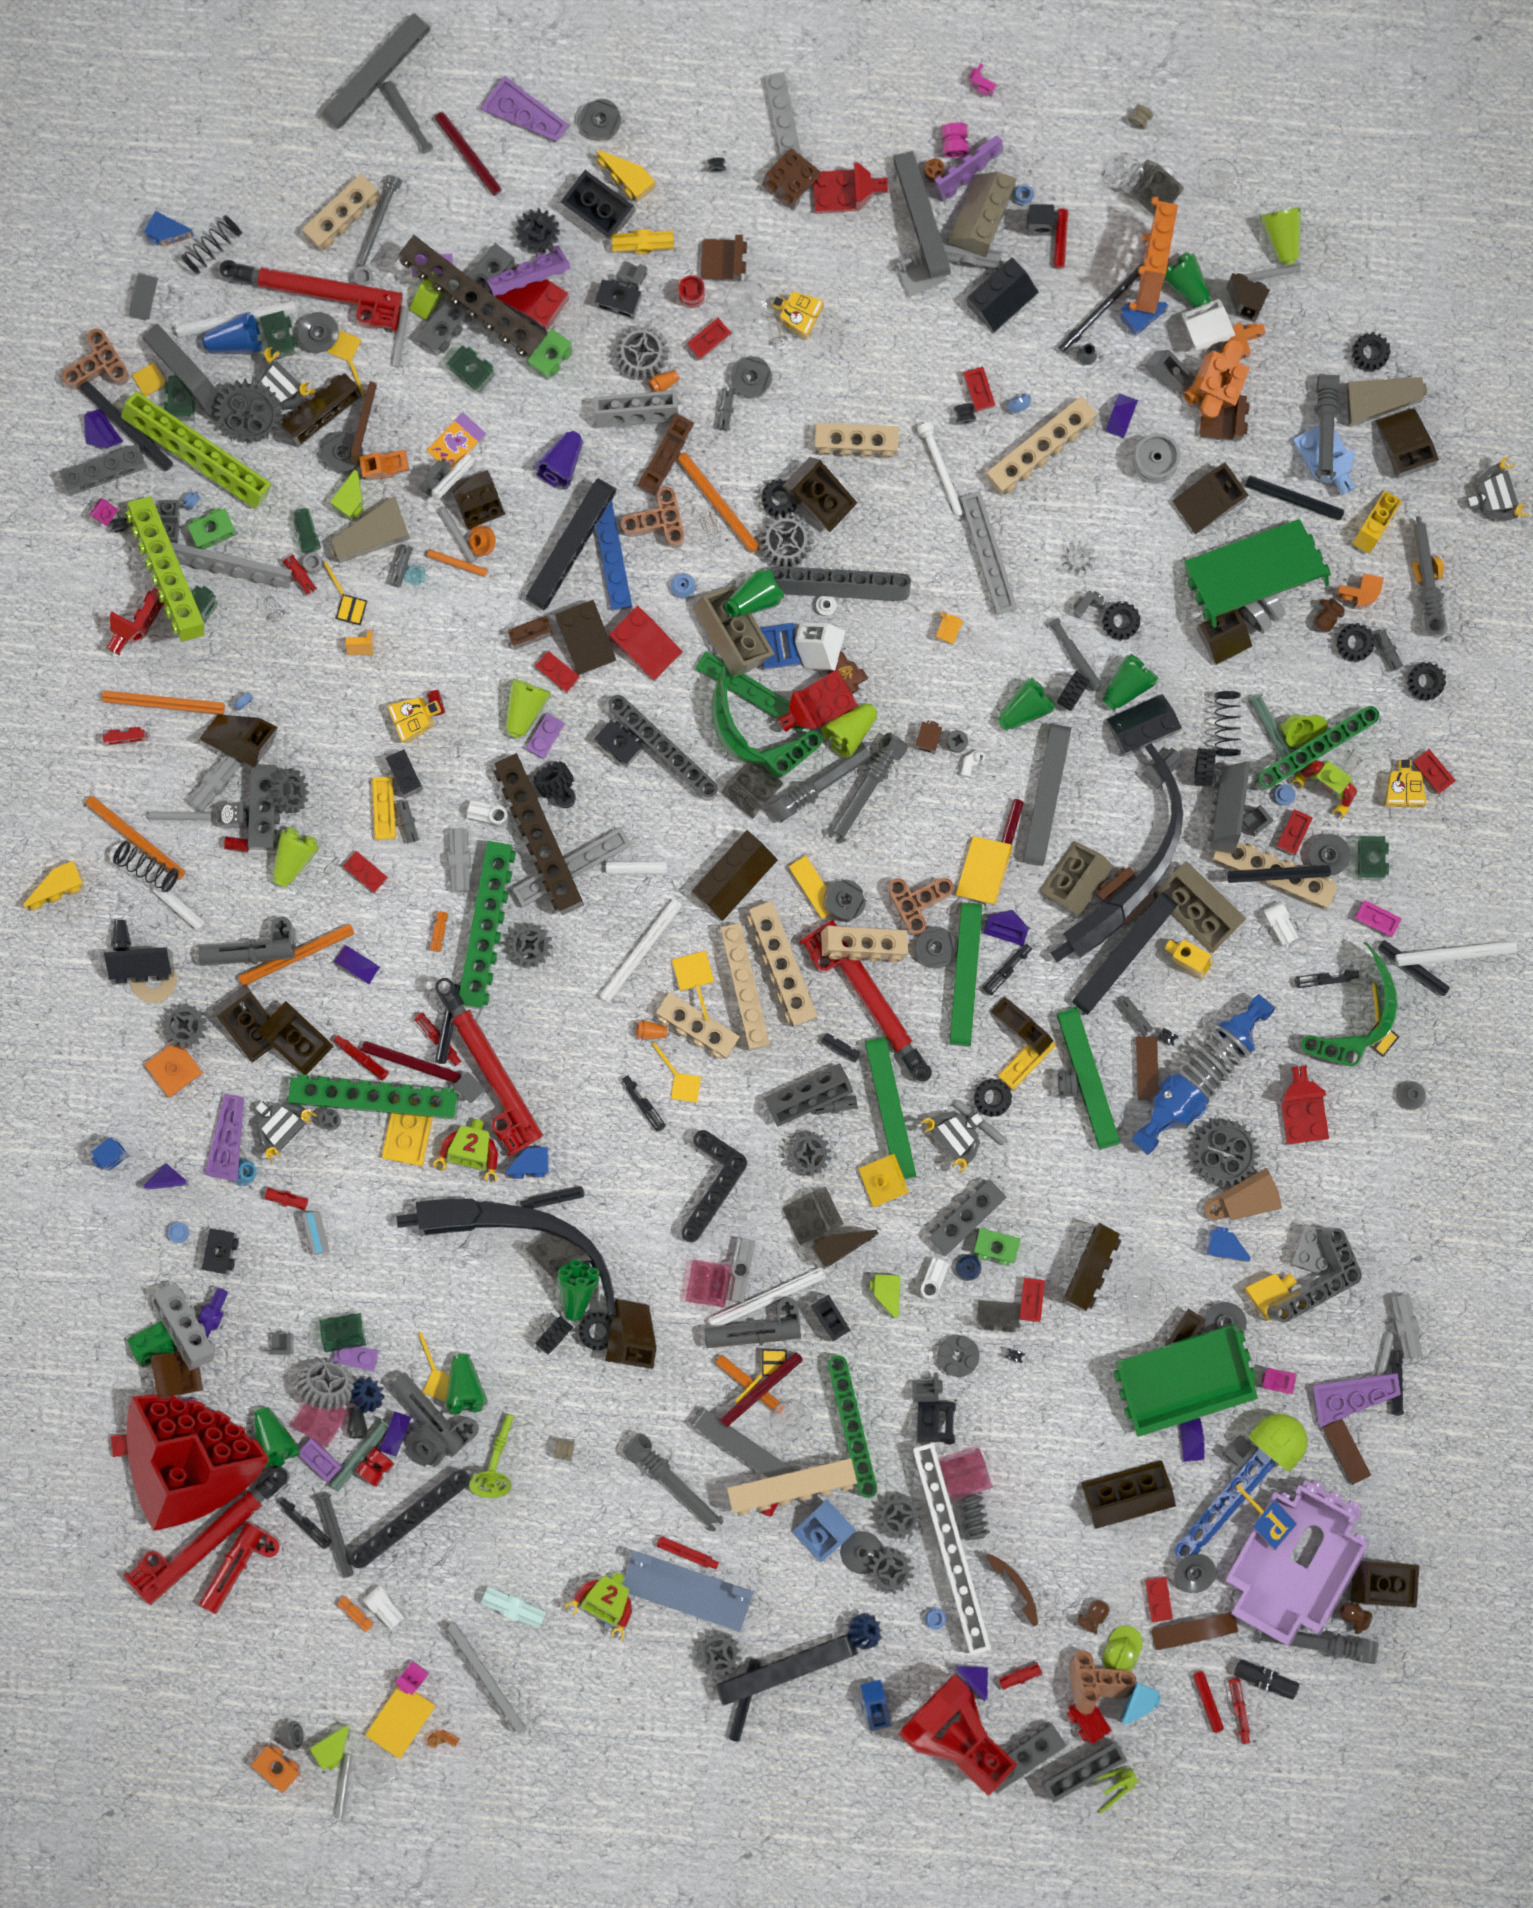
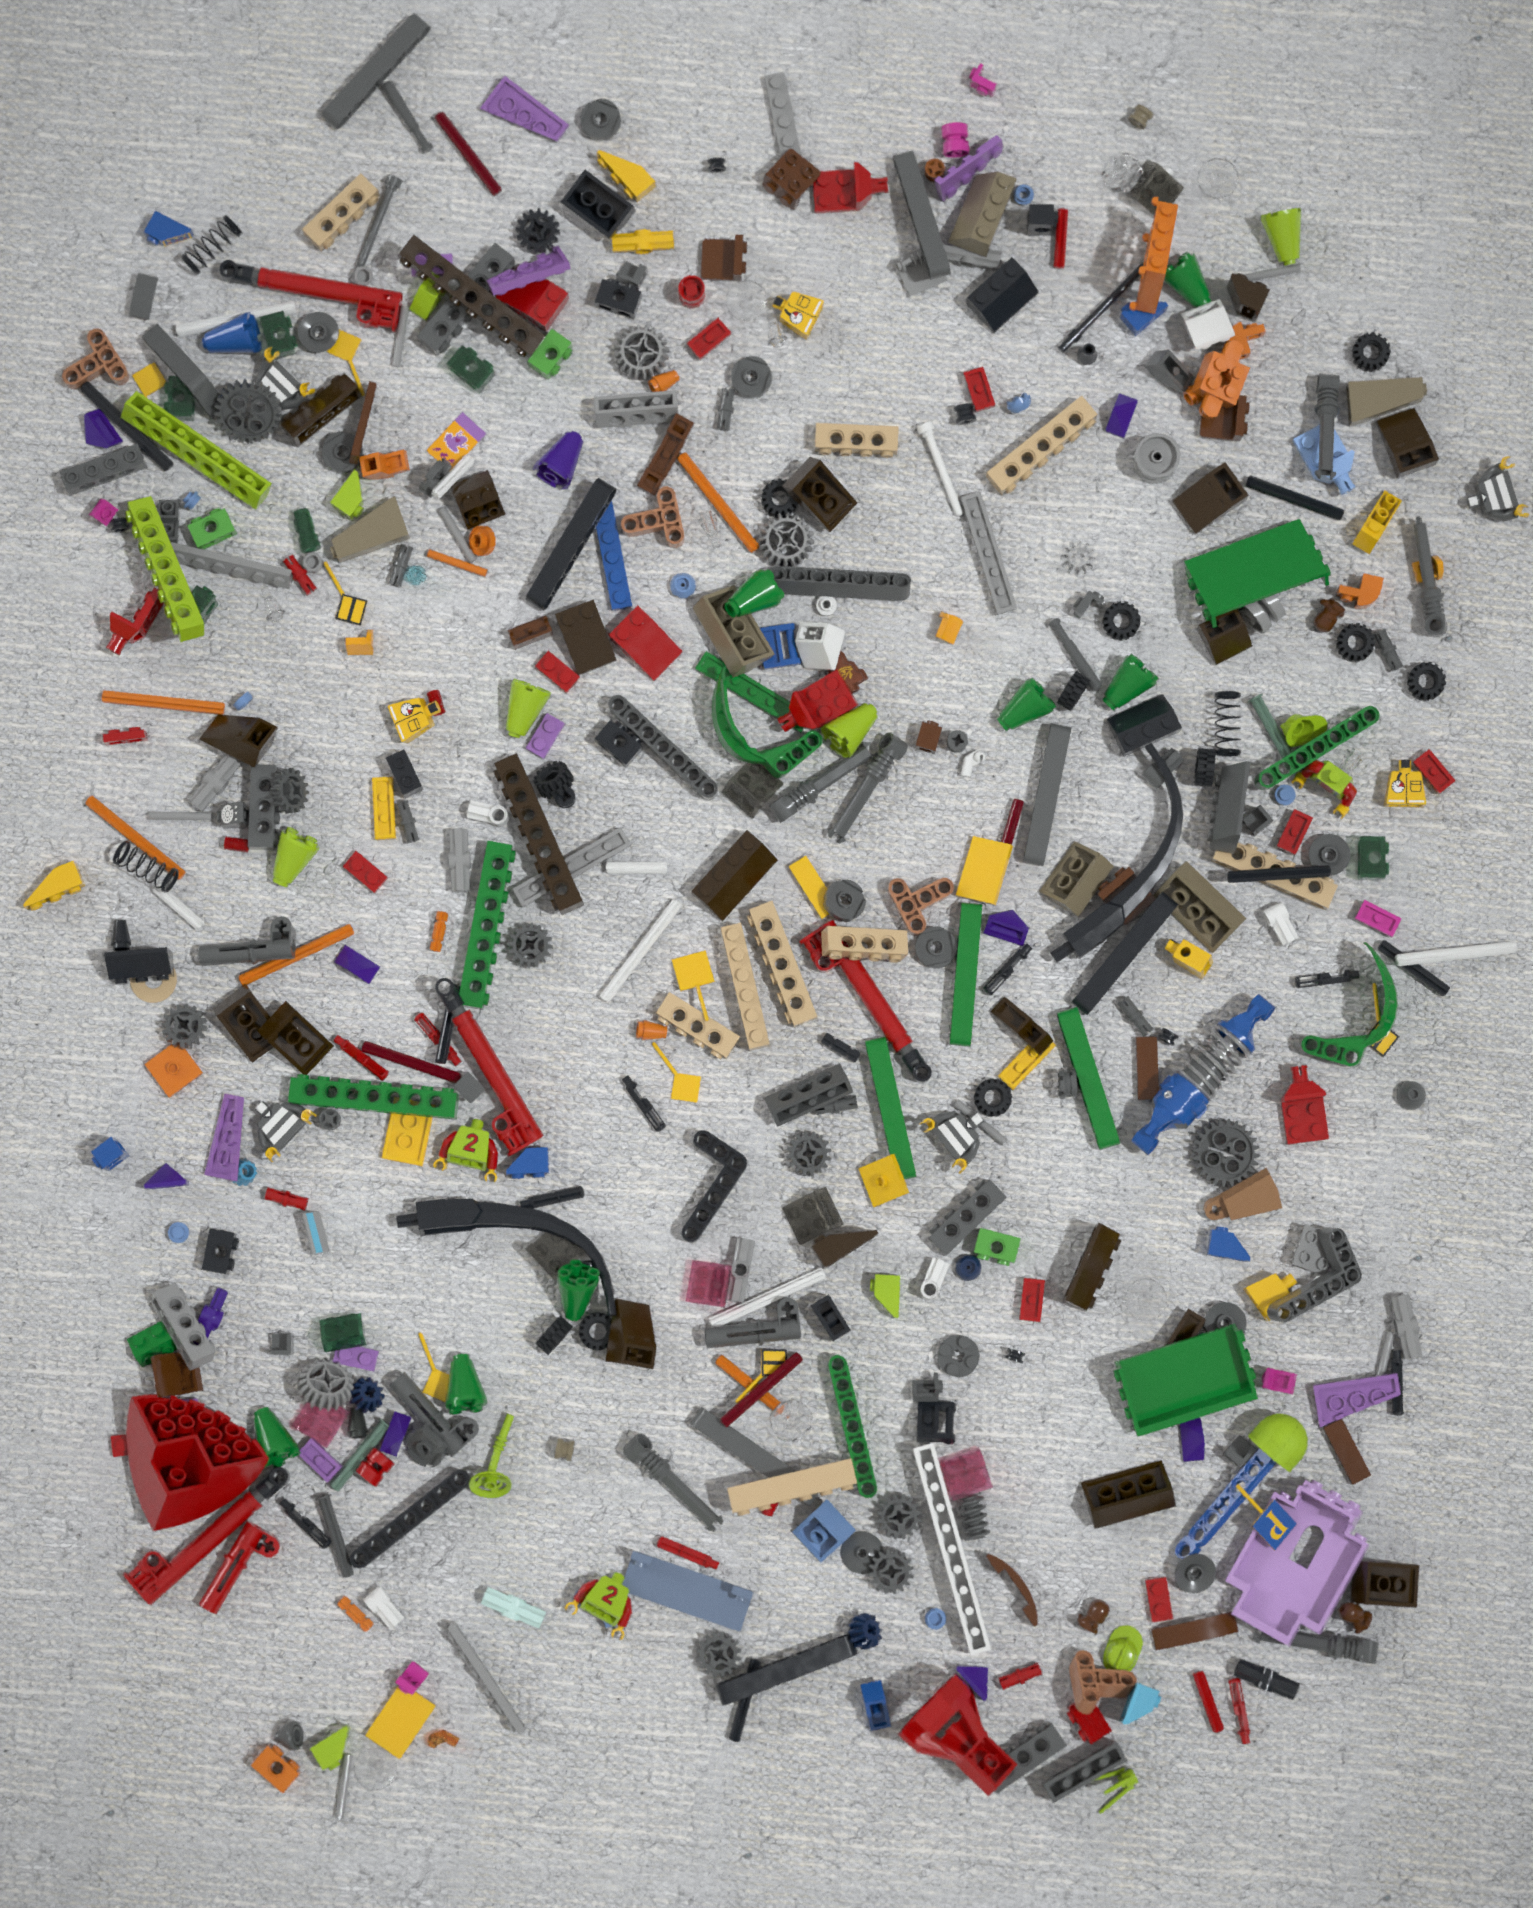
(998, 1314): clear smoke bracket -> none

